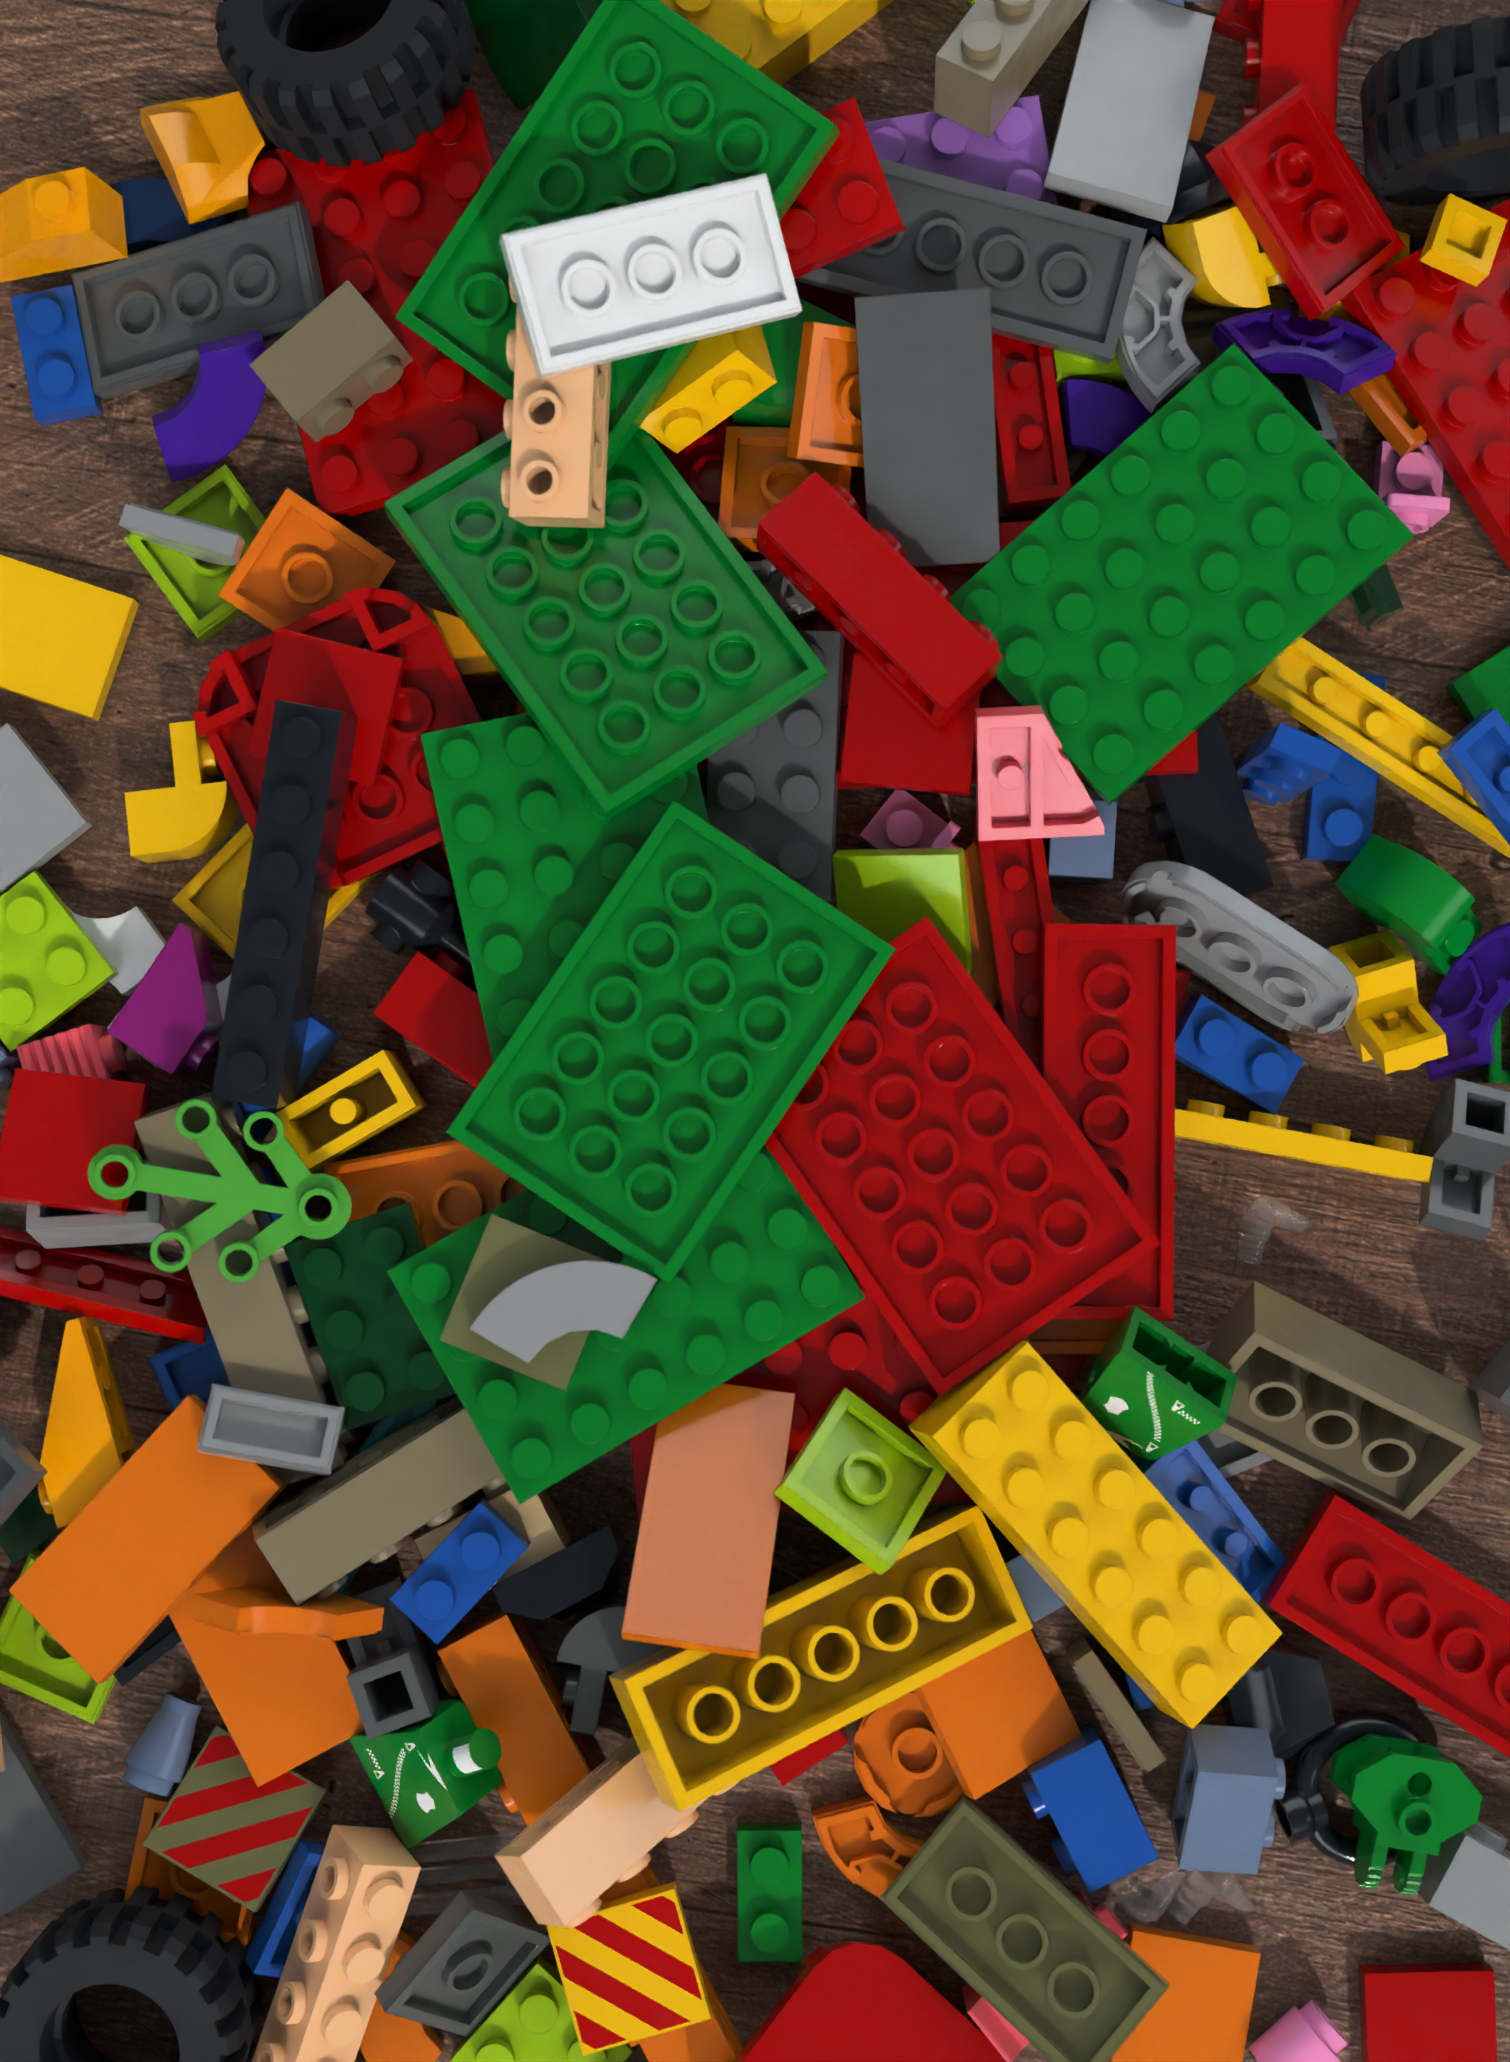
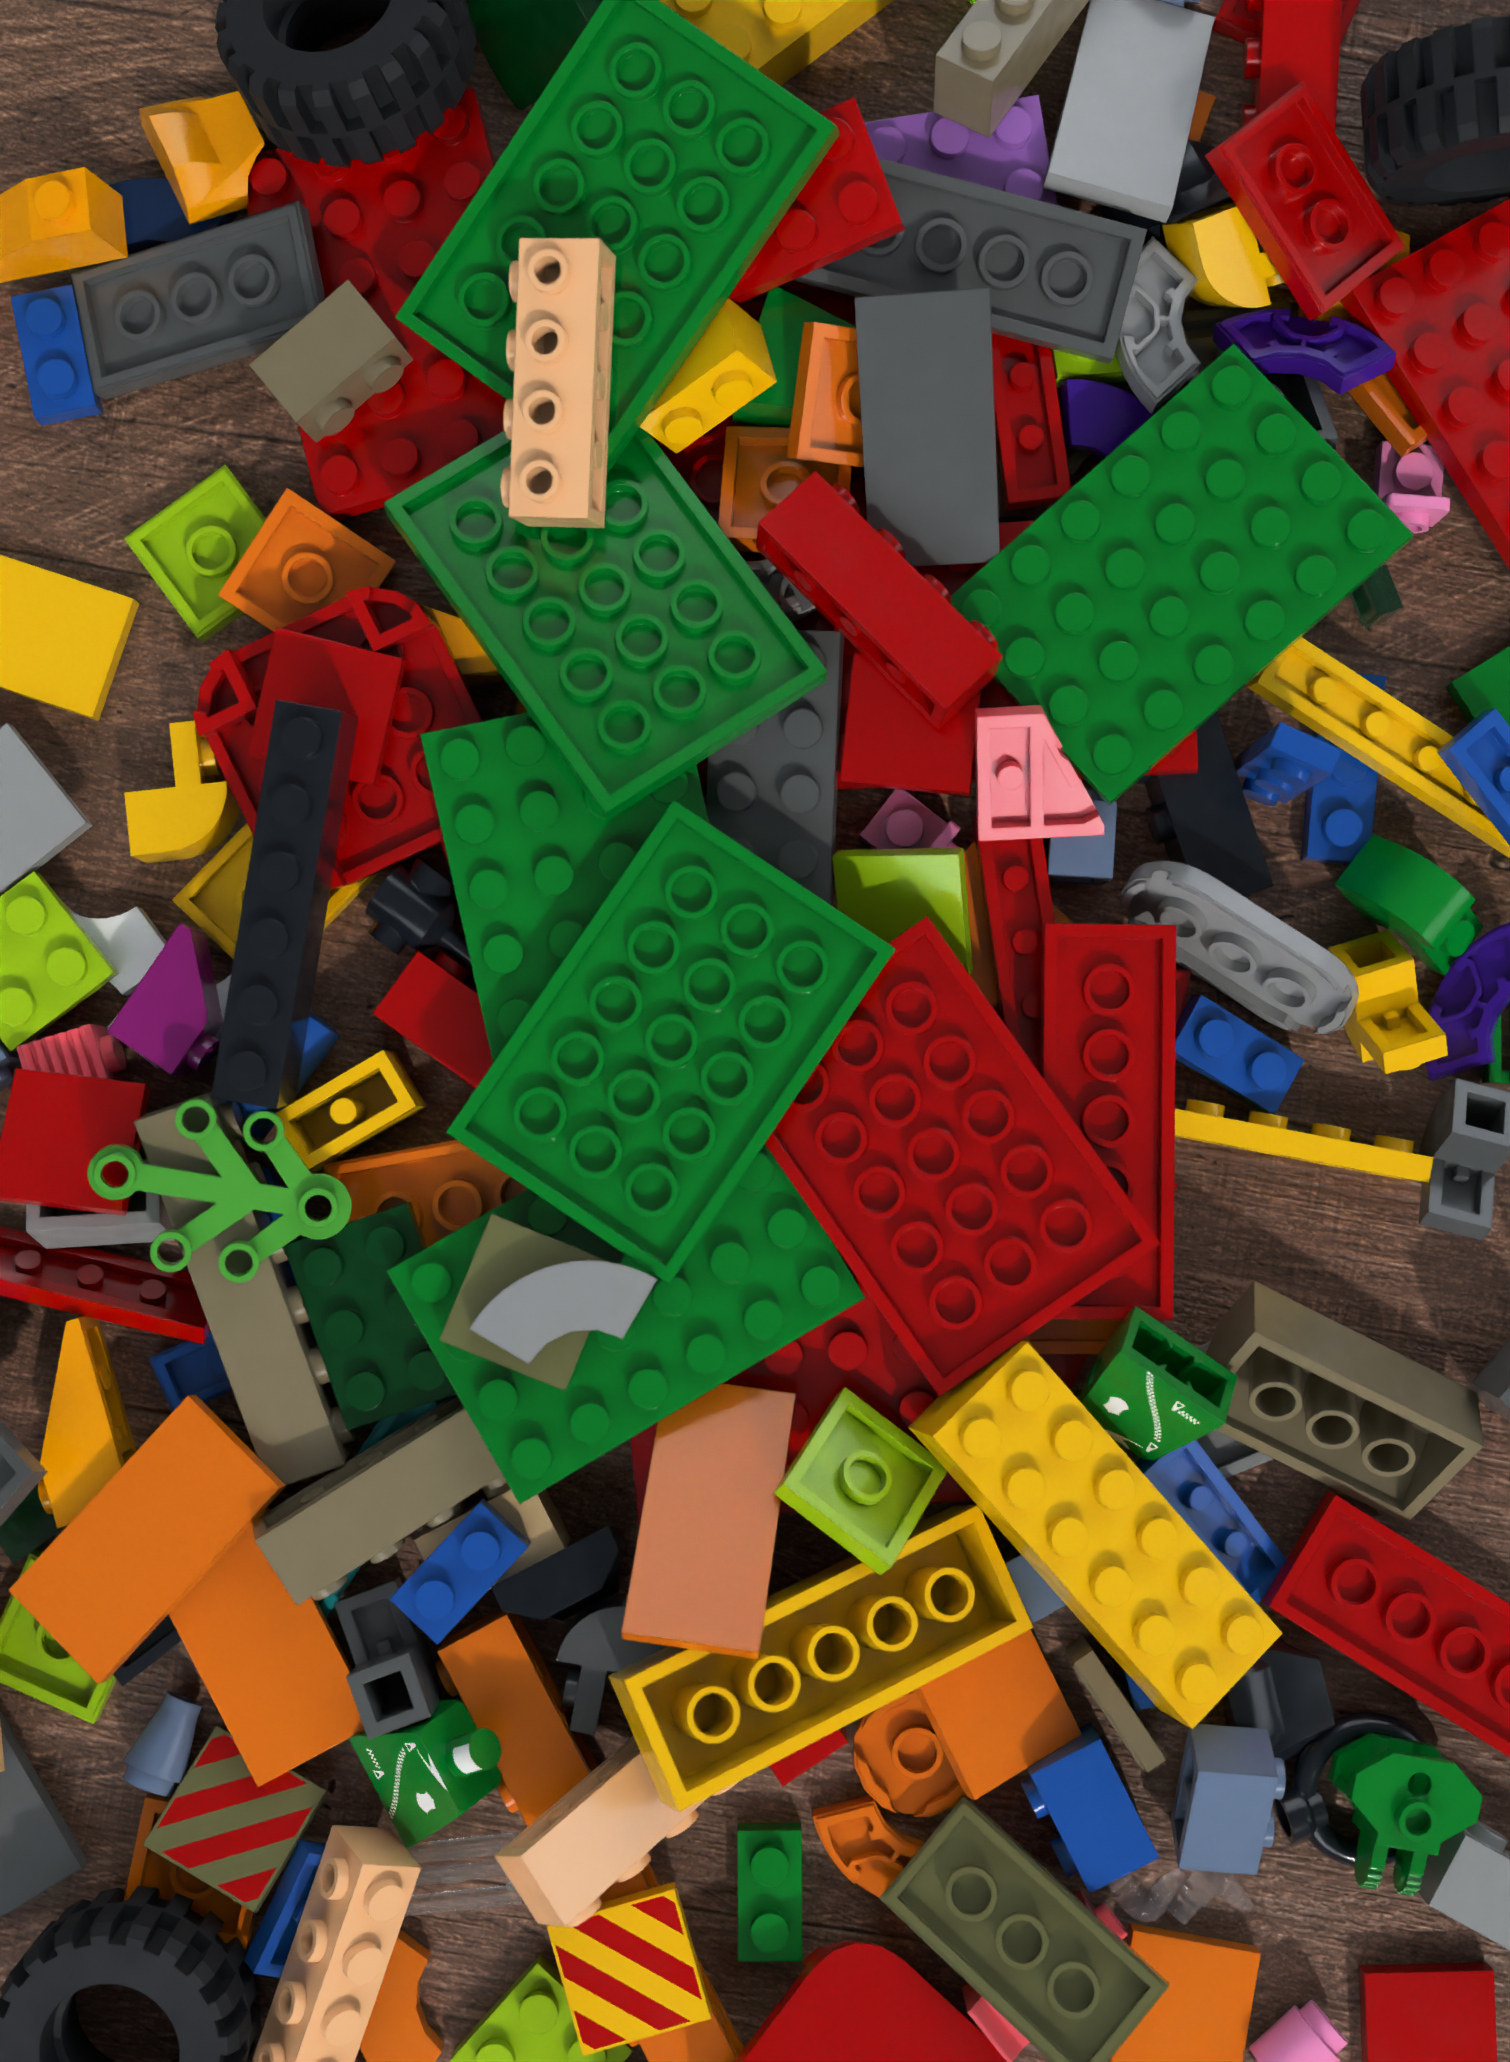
(183, 534): light grey tile -> none
(216, 409): dark purple tile -> none
(258, 1611): orange tile -> none
(271, 1430): light grey tile -> none
(463, 1964): dark grey plate -> none
(650, 275): white tile -> none
(1257, 1226): clear animal -> none
(1463, 240): yellow plate -> none

